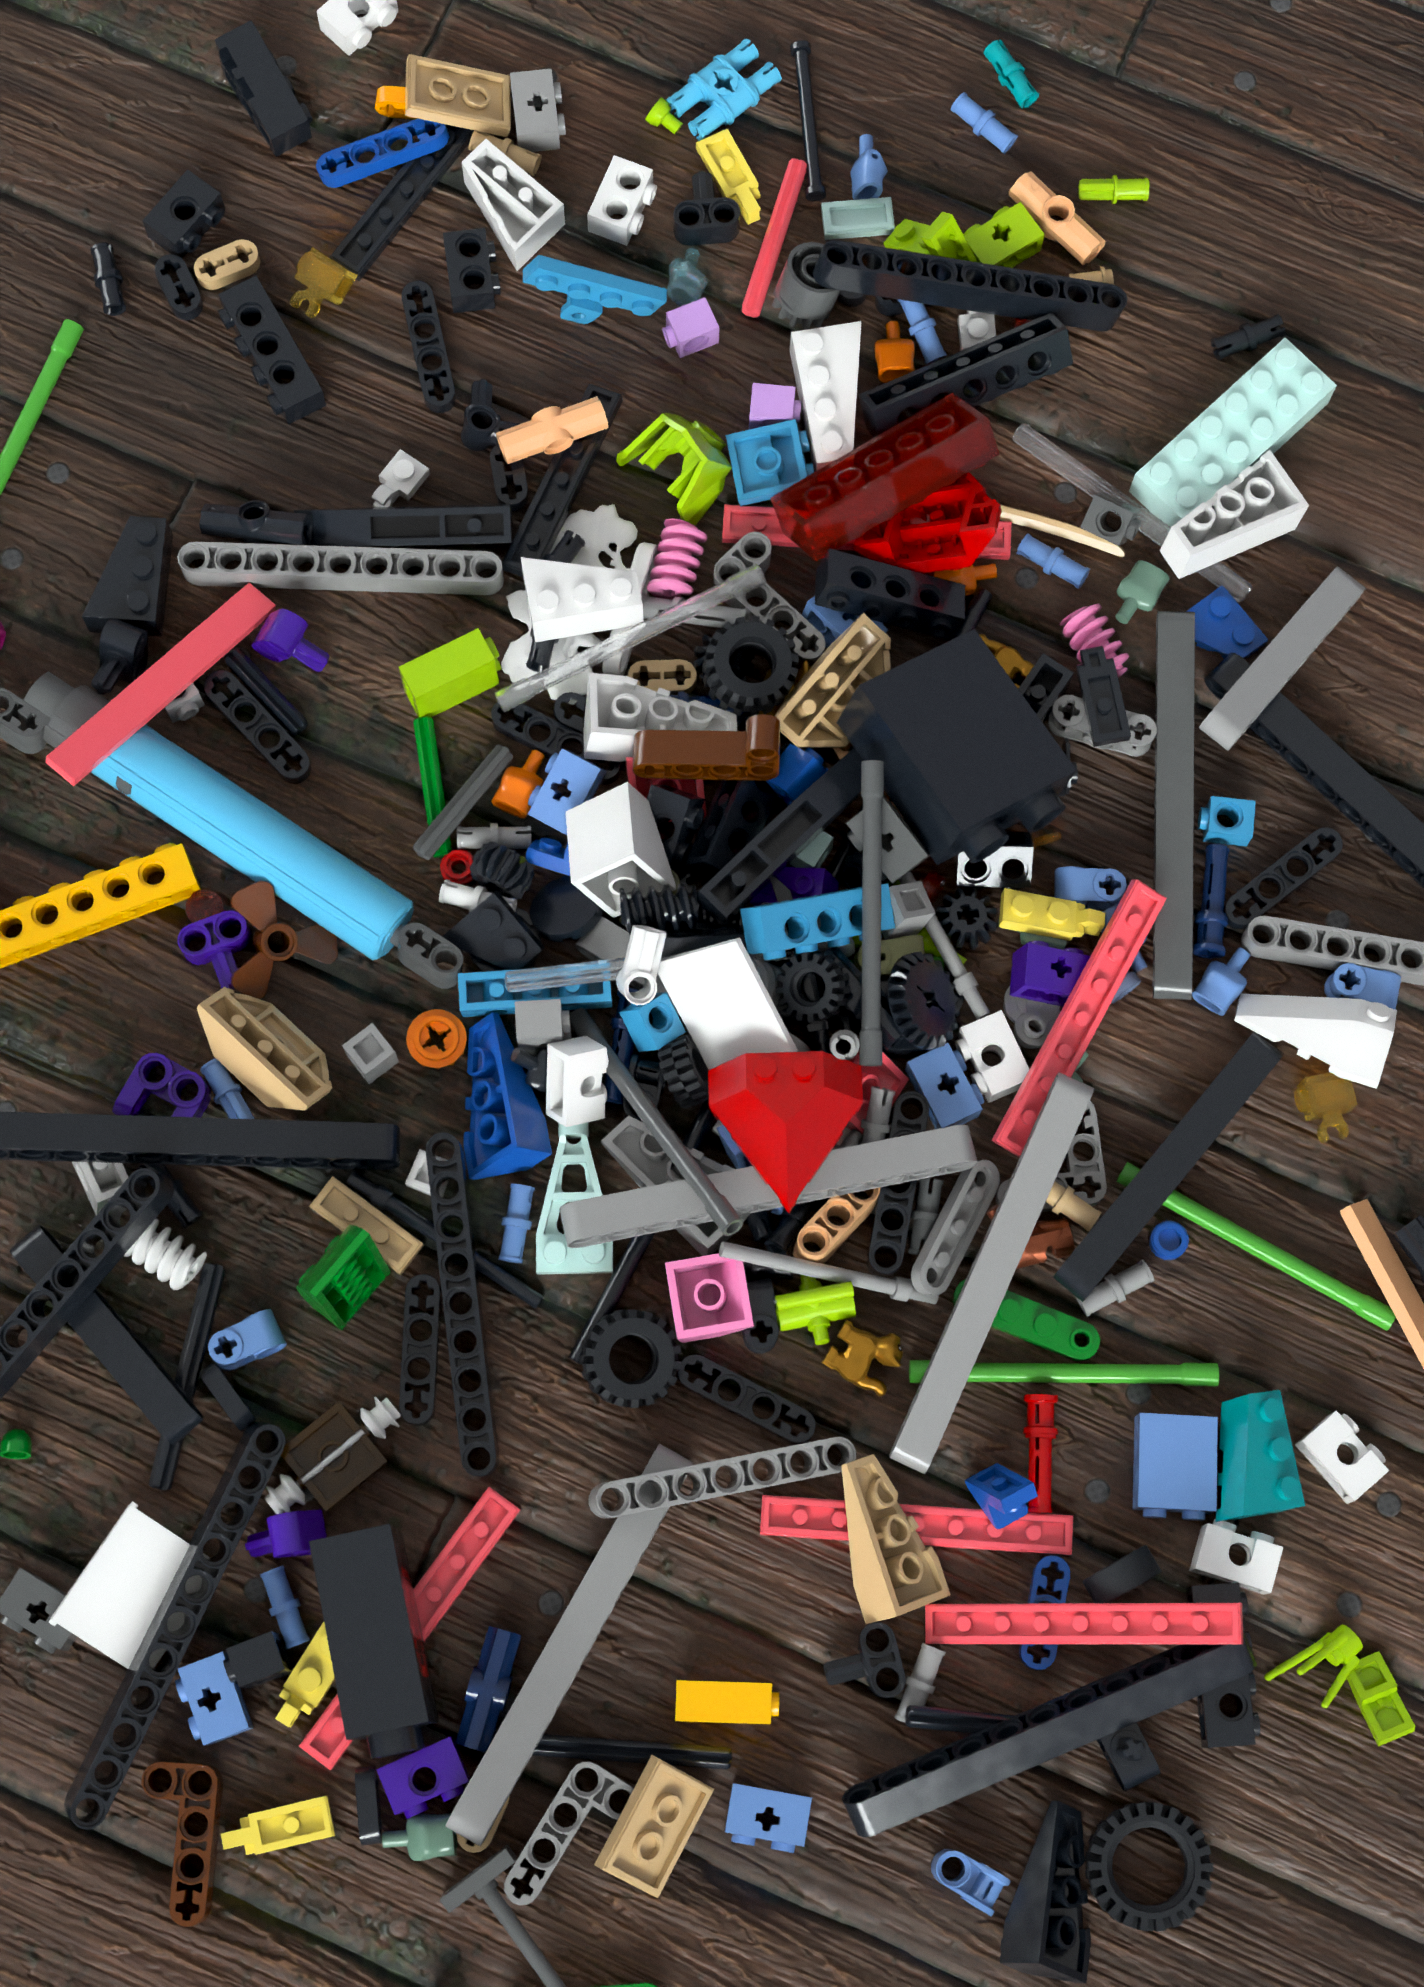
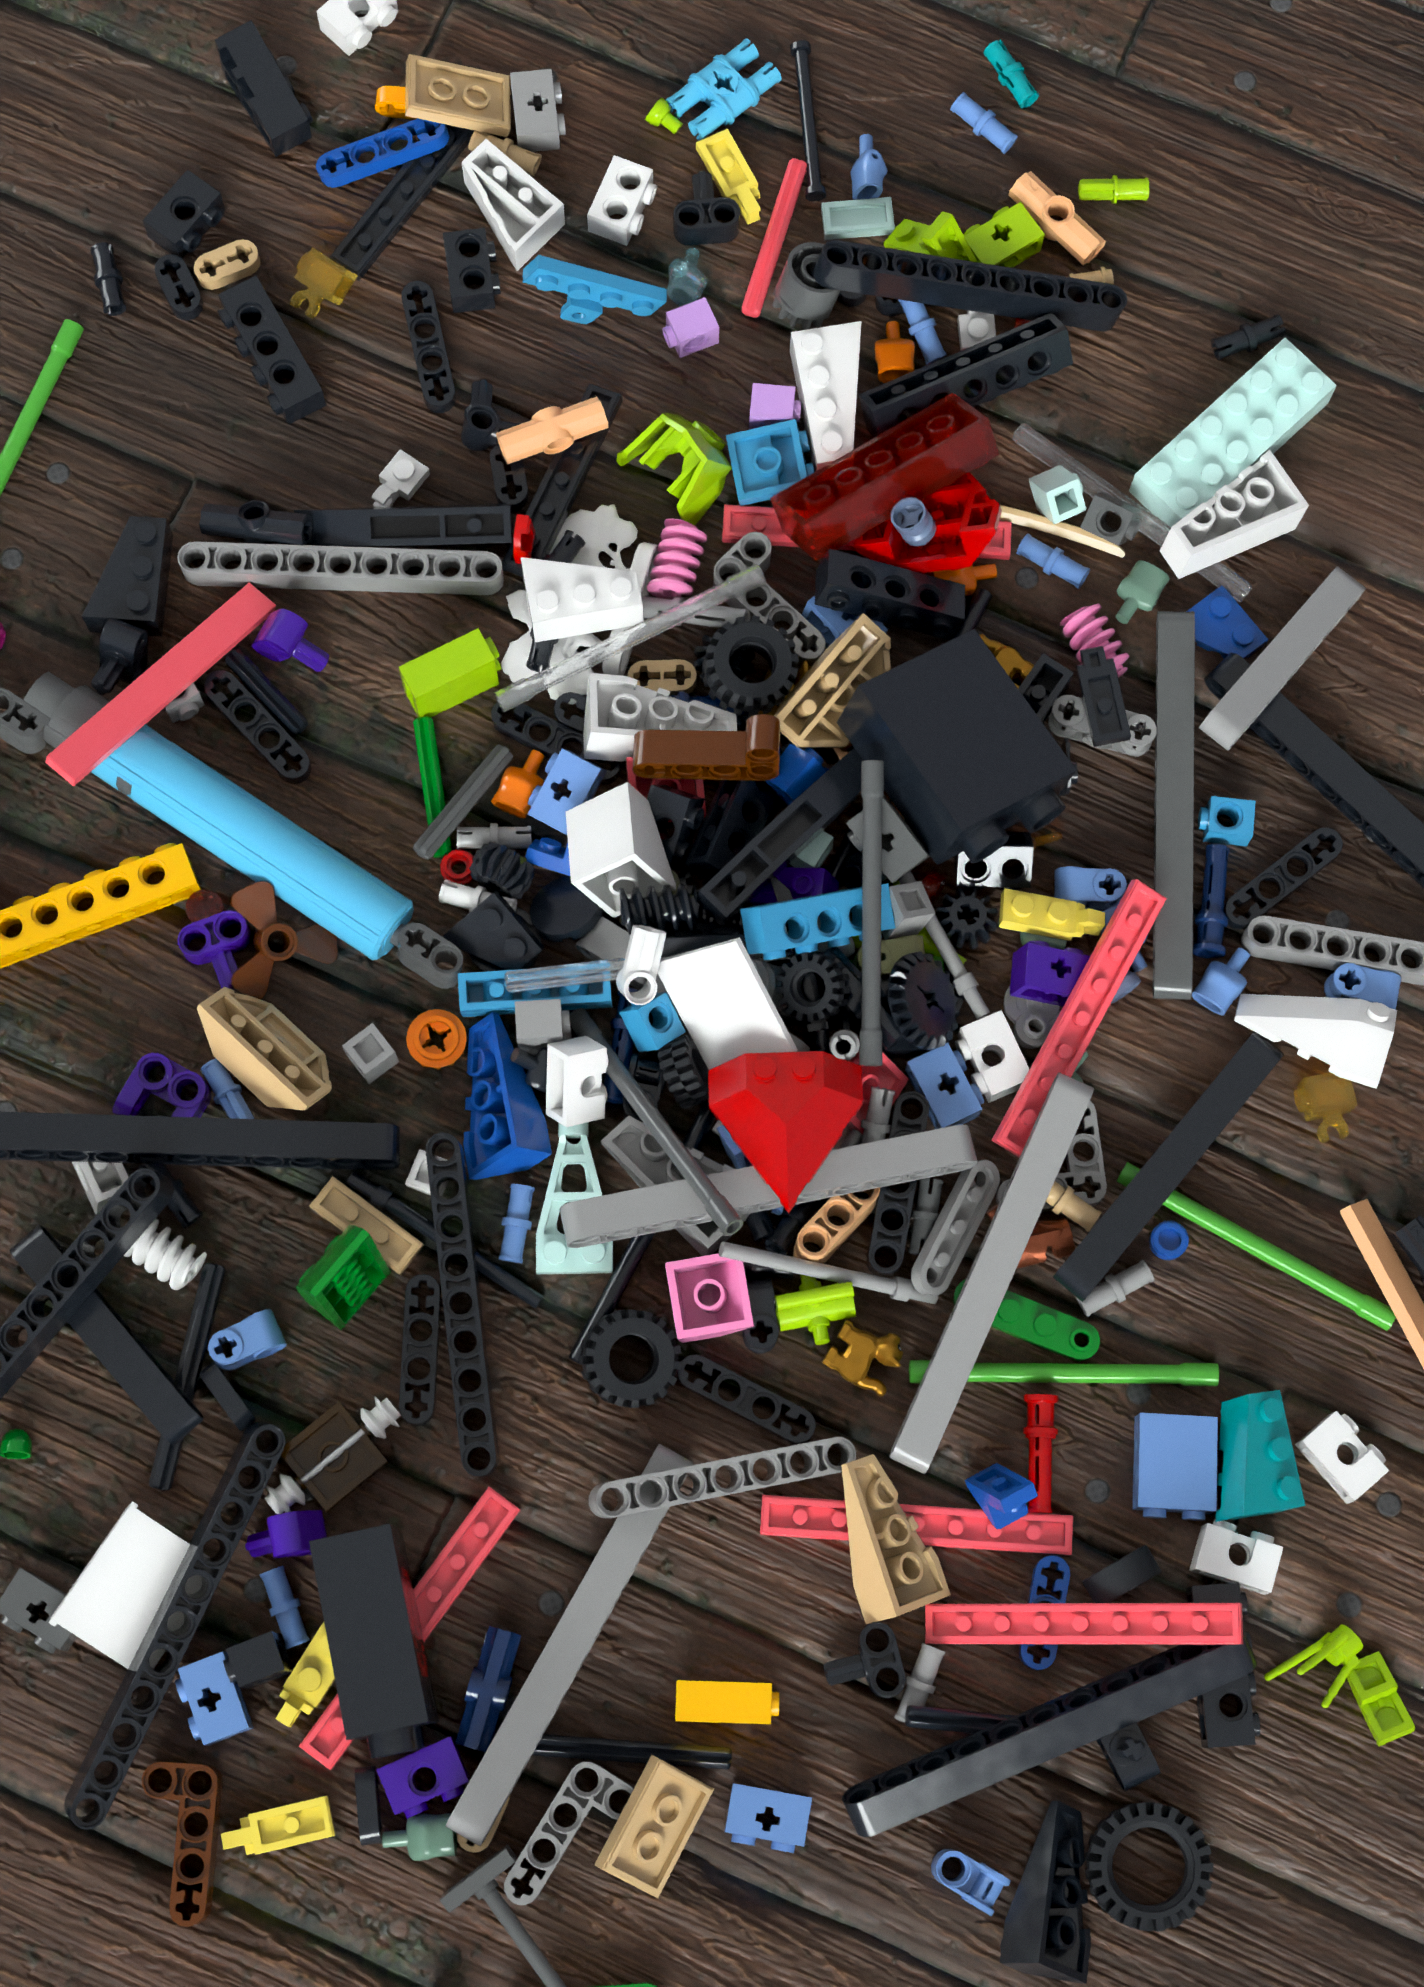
(523, 537): none -> red tile
(913, 521): none -> sand blue wheel
(1057, 494): none -> light aqua brick

